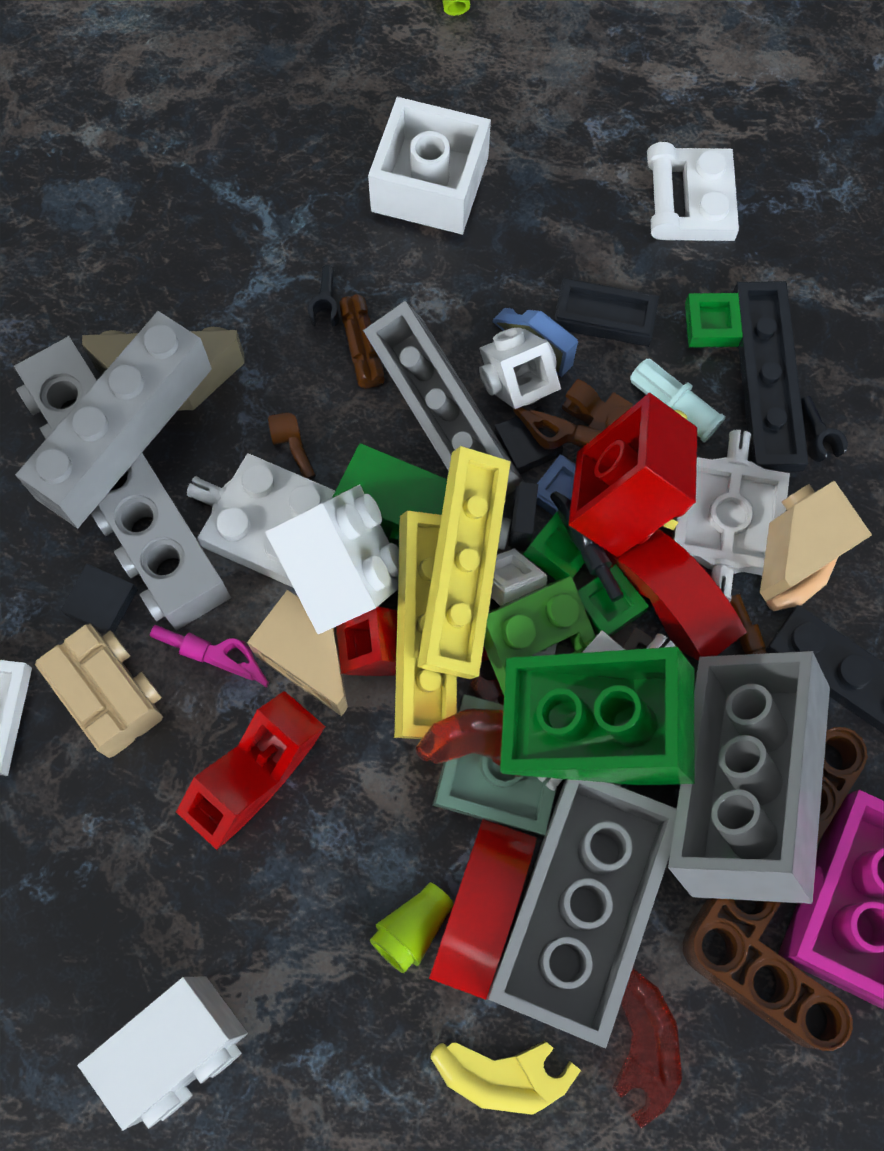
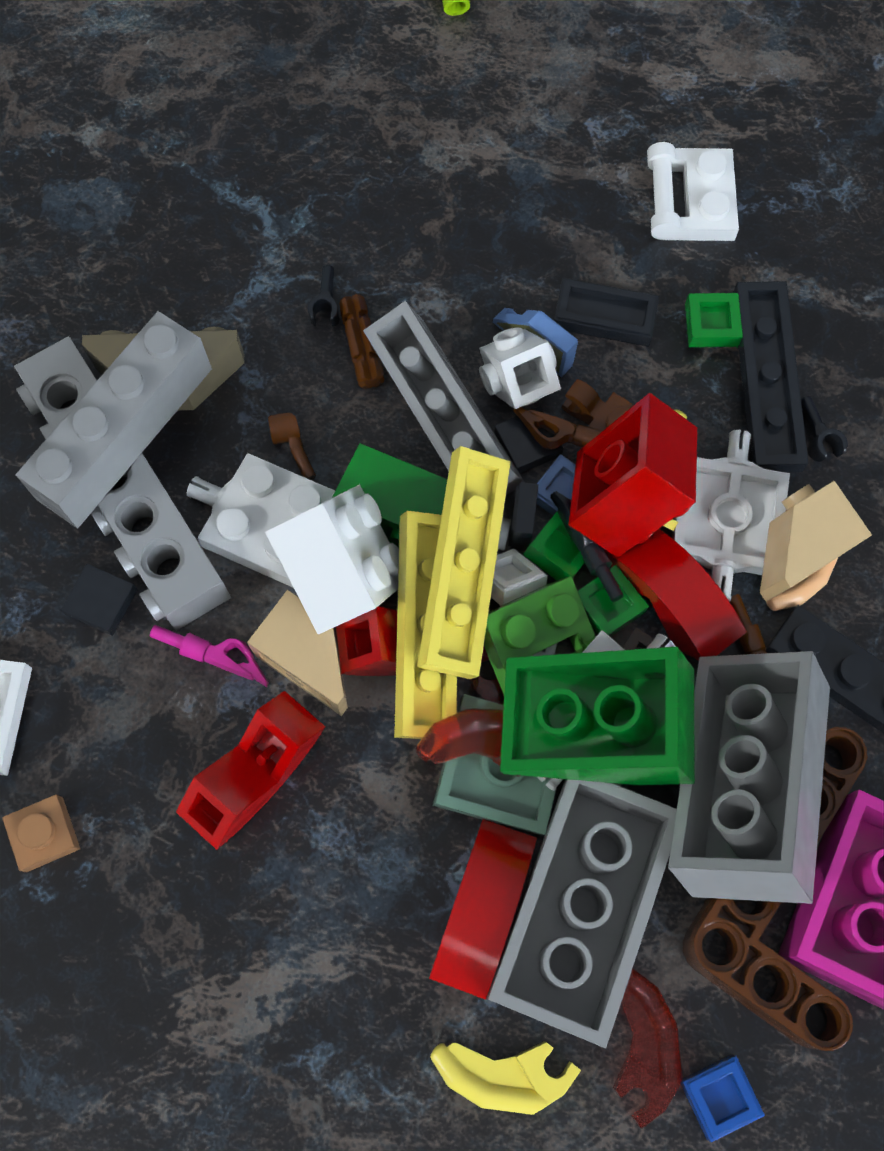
(41, 833): none -> medium nougat plate
(100, 690): tan brick -> none
(163, 1049): white brick -> none
(411, 928): lime cone -> none
(429, 165): white brick -> none
(655, 380): light aqua axle -> none
(721, 1098): none -> blue tile

